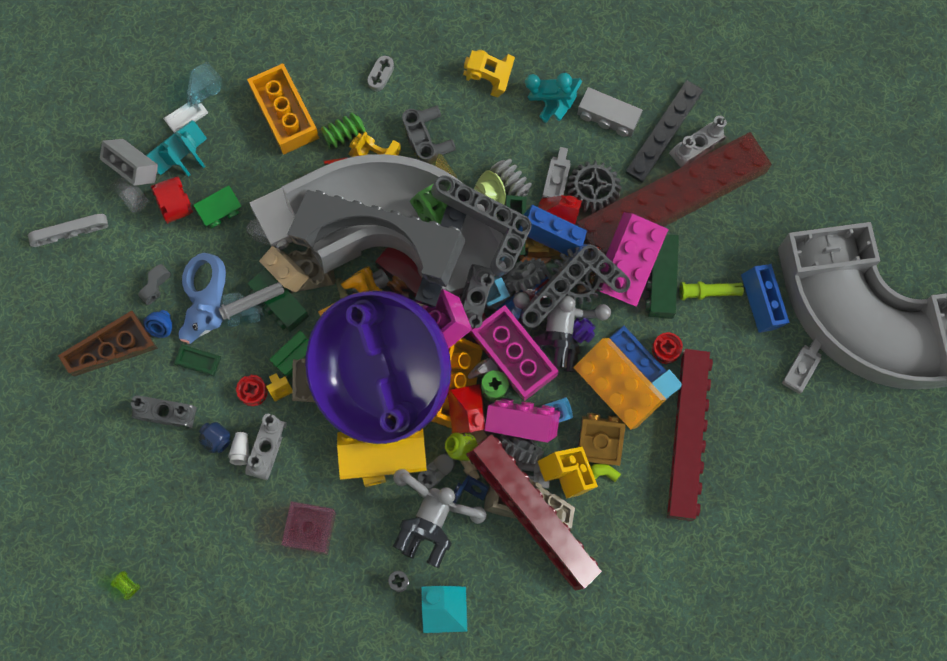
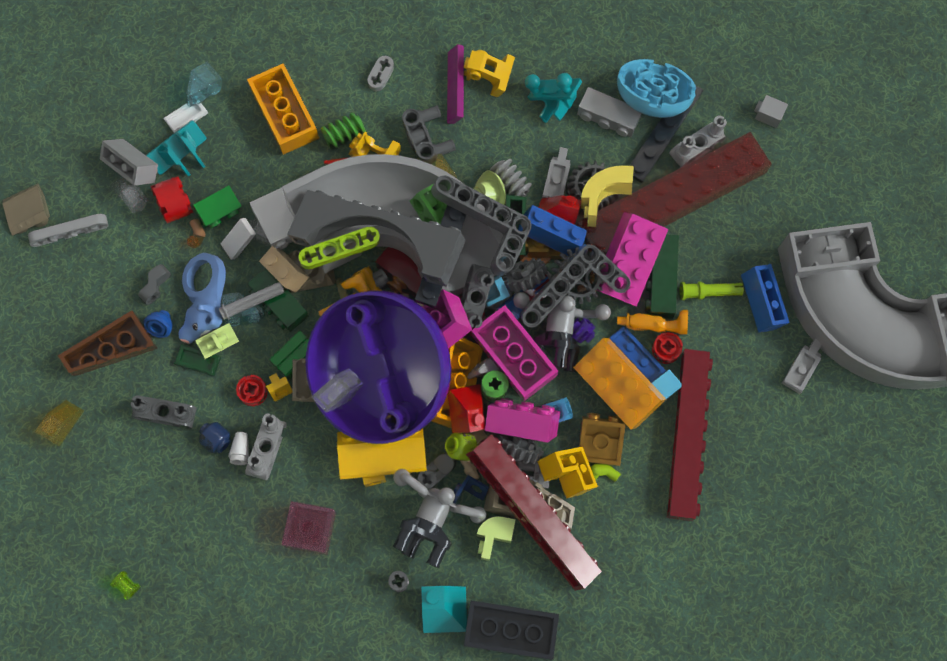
(26, 210): none -> dark tan slope
(59, 422): none -> clear yellow slope
(198, 235): none -> arm
(217, 340): none -> yellowish green hips
(238, 238): none -> white tile
(337, 243): none -> lime beam
(338, 390): none -> clear slope
(455, 84): none -> magenta tile
(494, 529): none -> yellowish green brick
(511, 630): none -> black brick
(603, 184): none -> light yellow arch
(655, 88): none -> medium azure brick
(655, 323): none -> light orange piece
(770, 111): none -> light grey brick

